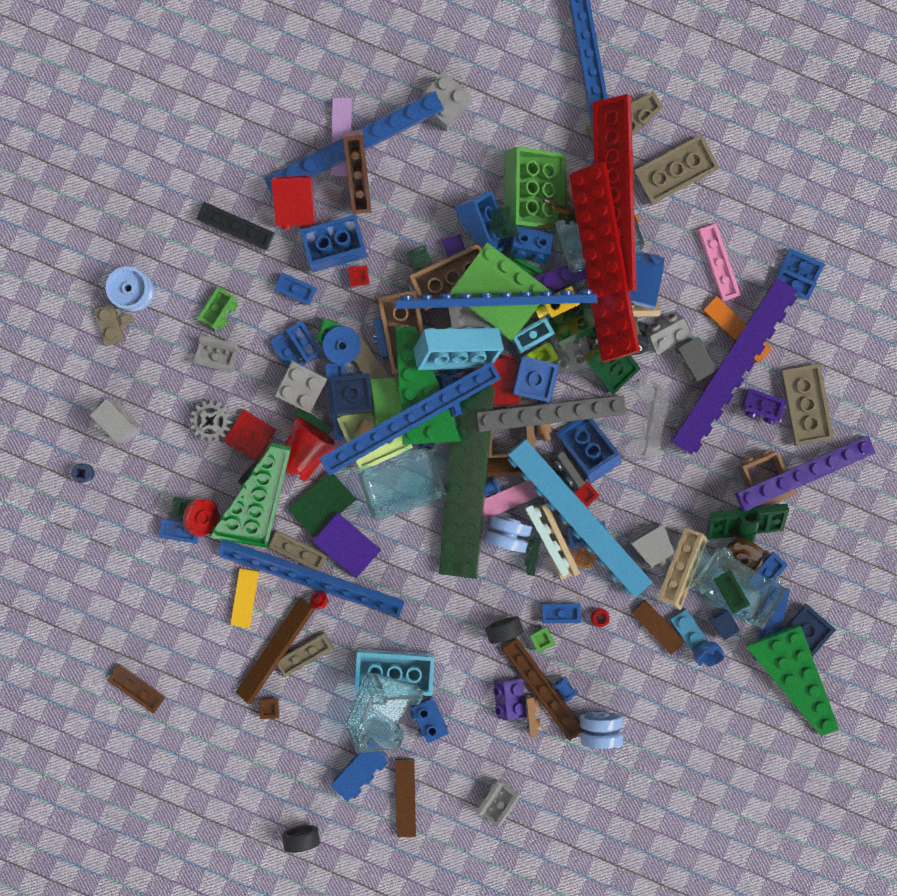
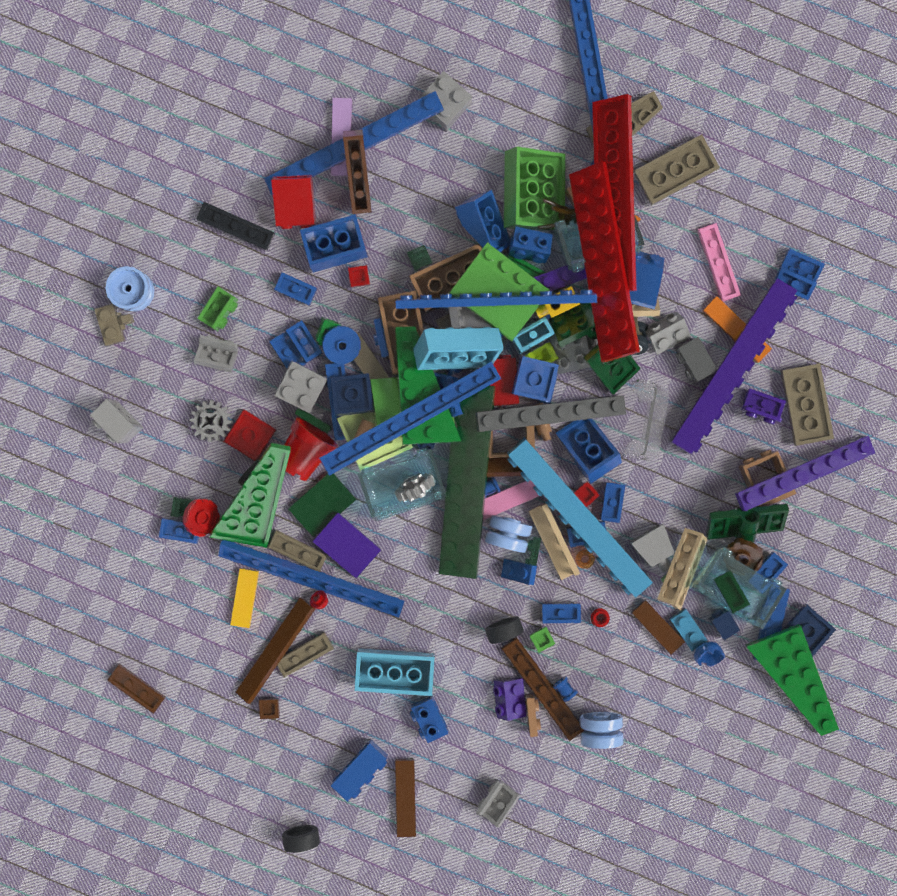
(86, 475): dark blue wheel -> none
(378, 712): clear light blue windscreen -> none
(415, 487): none -> light grey gear
(453, 245): dark purple tile -> none
(500, 223): panel -> none
(519, 571): none -> blue plate
(552, 547): light aqua plate -> none
(568, 470): dark grey bracket -> none
(612, 502): none -> blue plate

